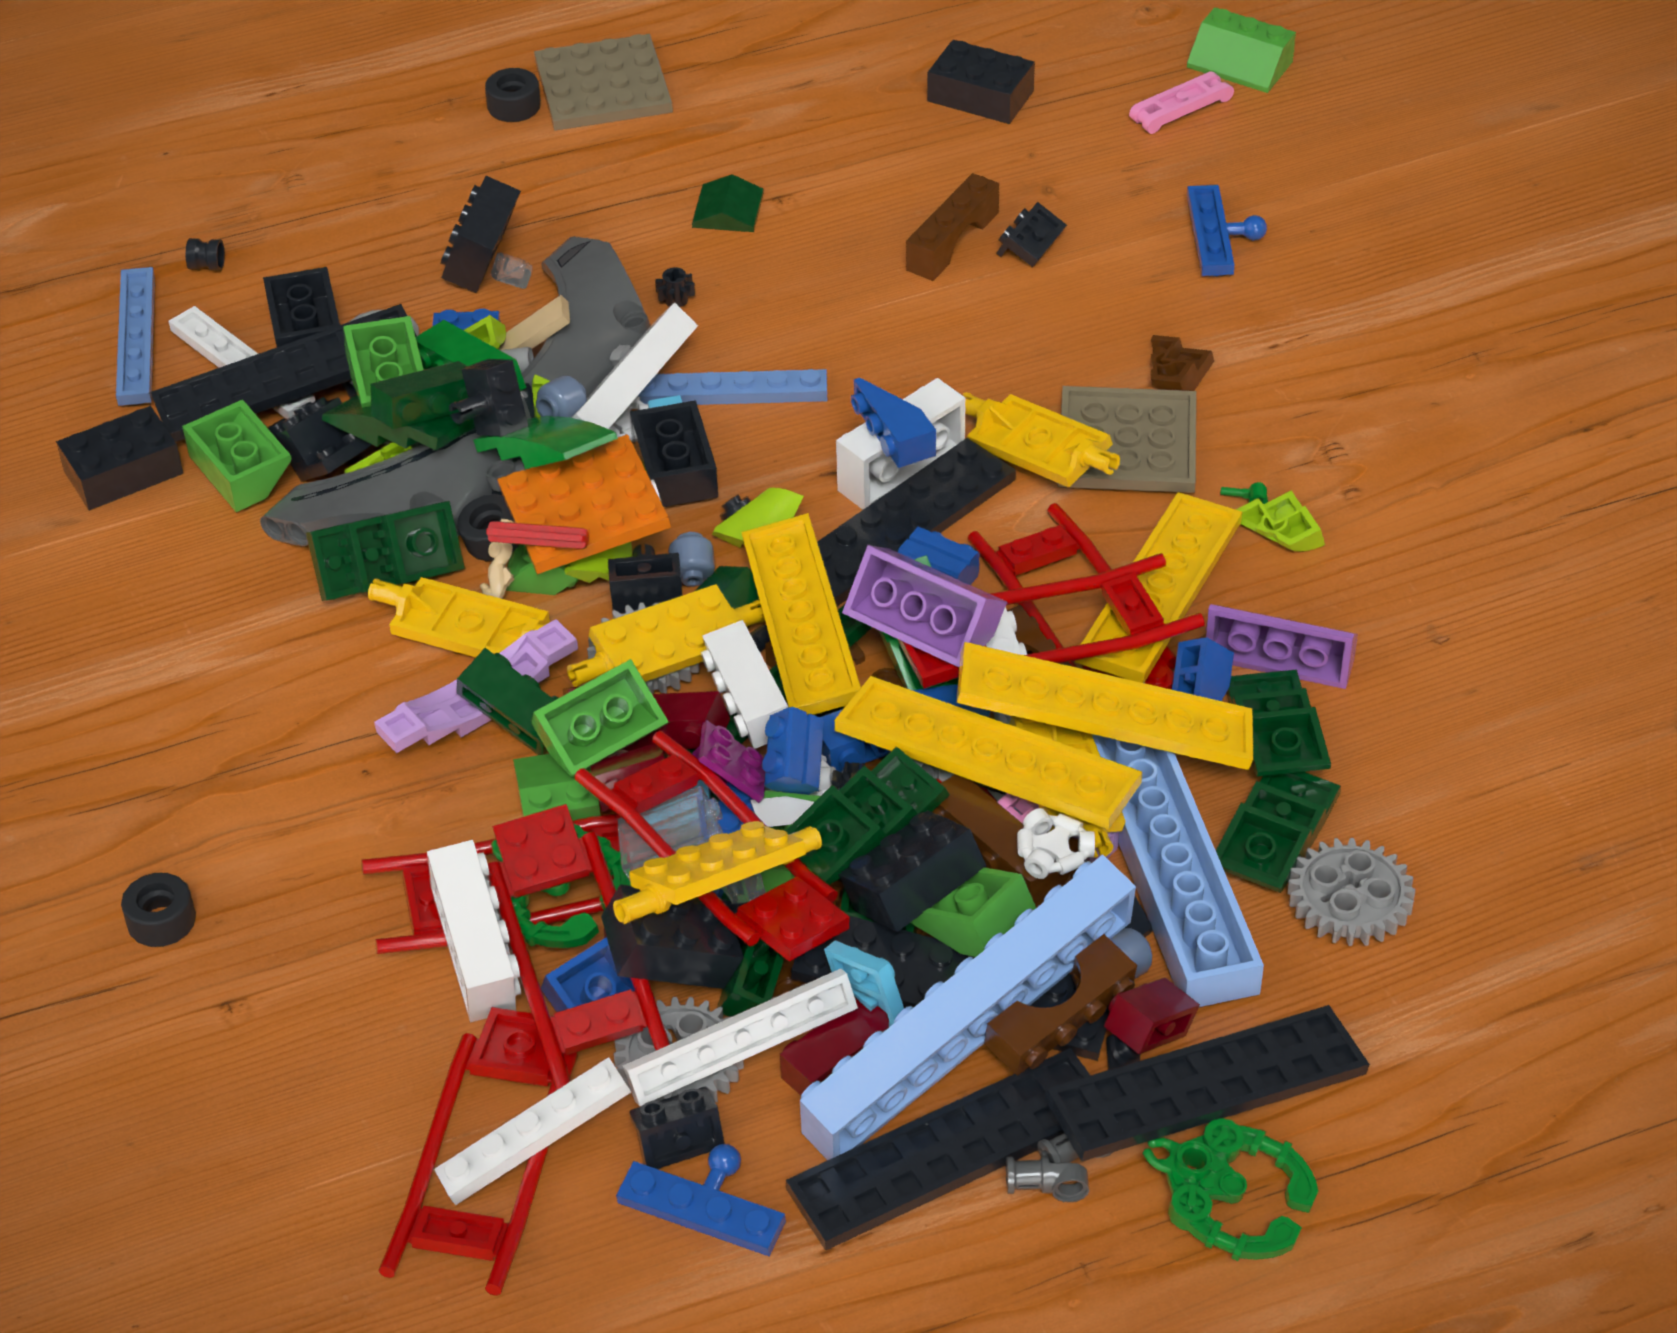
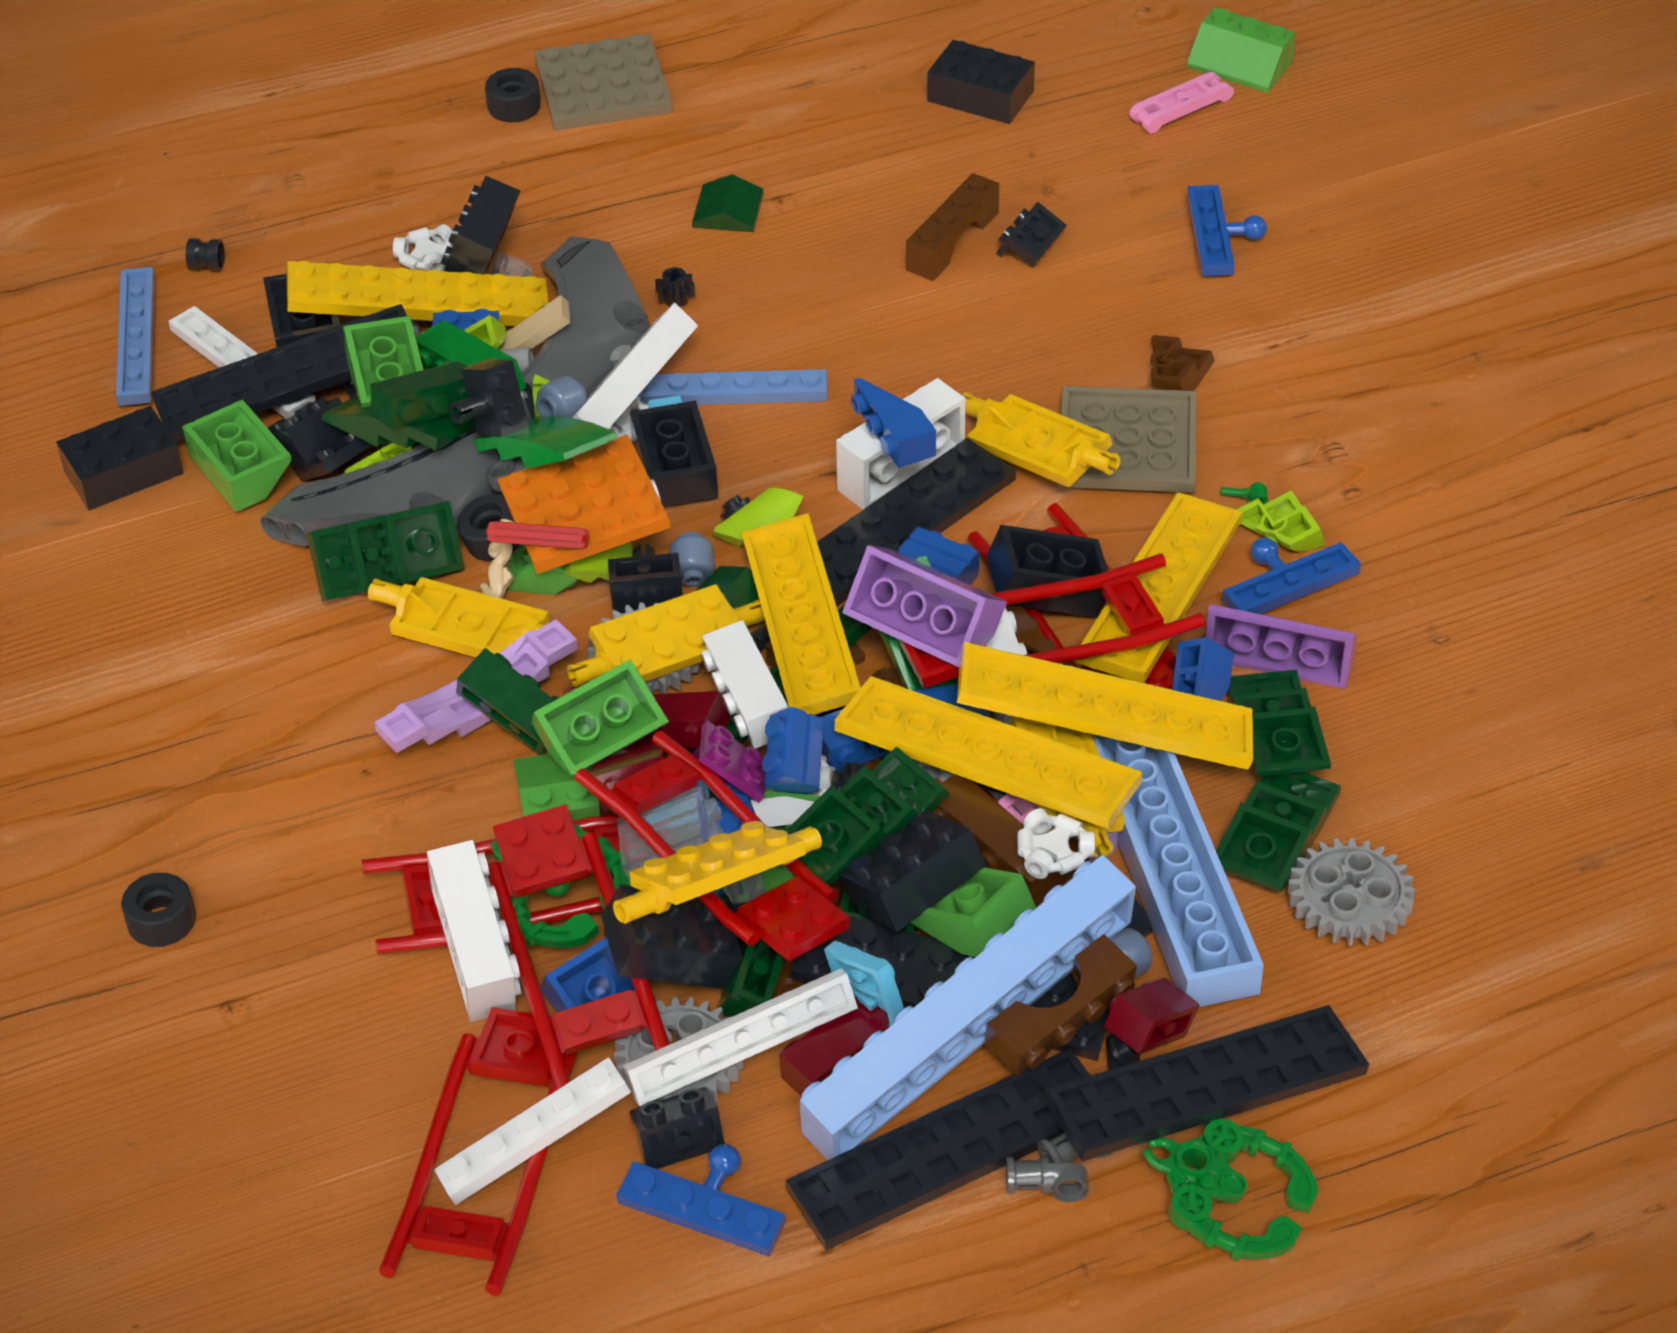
(370, 289): none -> yellow plate
(426, 251): none -> white piece
(1039, 557): none -> black brick
(1289, 580): none -> blue plate

